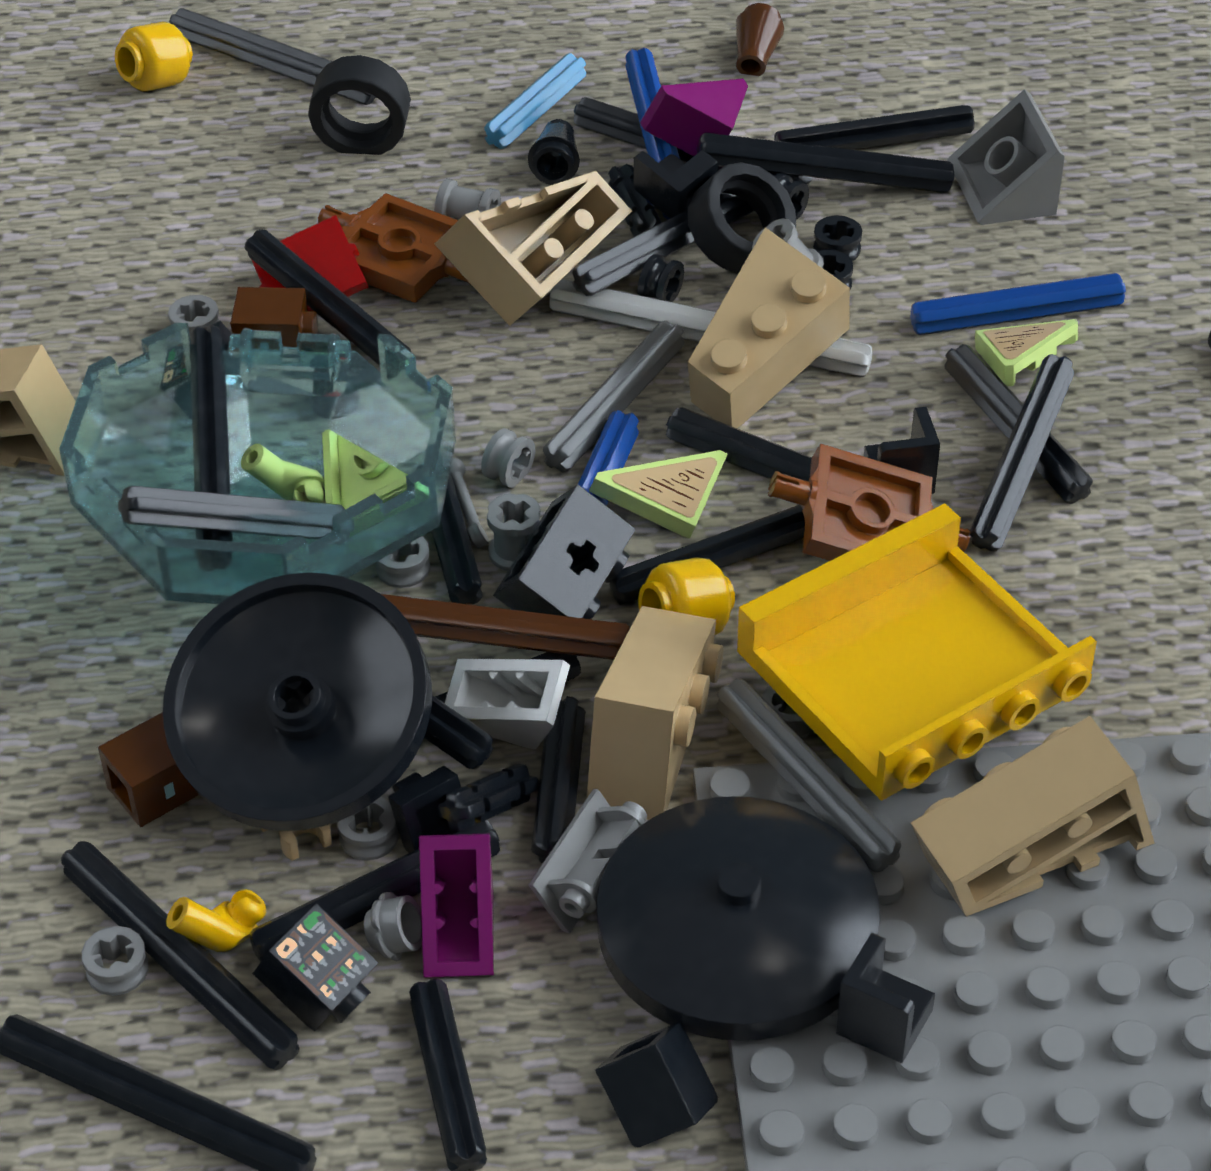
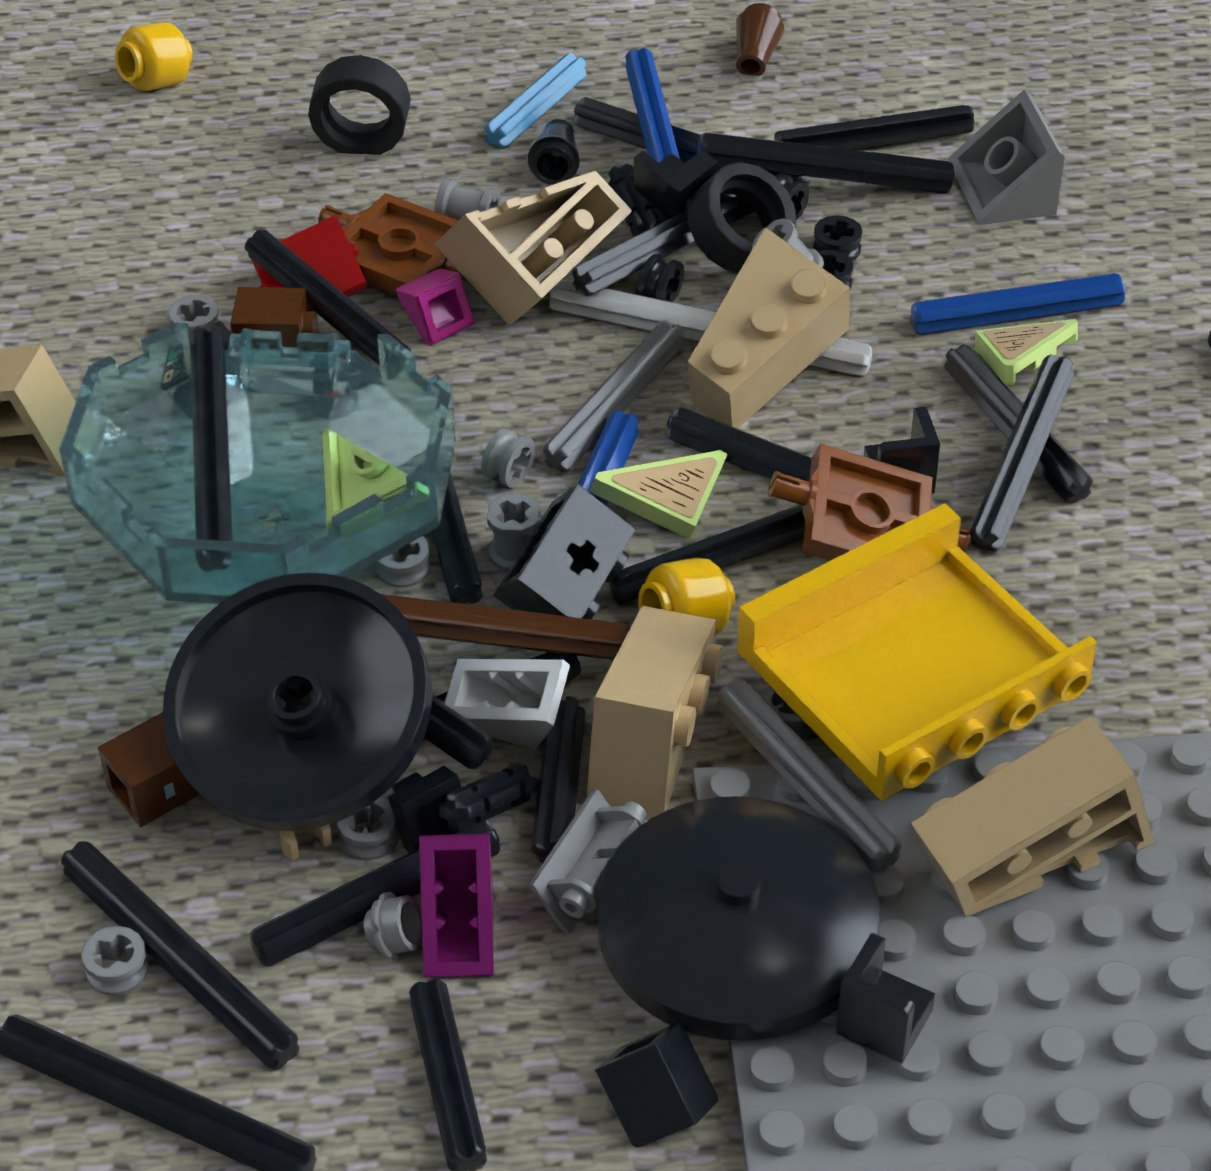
(220, 927): yellow arm -> none
(226, 512): axle -> none
(256, 50): black axle -> none
(283, 477): yellowish green arm -> none
(317, 970): brick -> none
(436, 305): none -> dark pink slope
(475, 529): light grey hinge -> none
(690, 109): magenta slope -> none

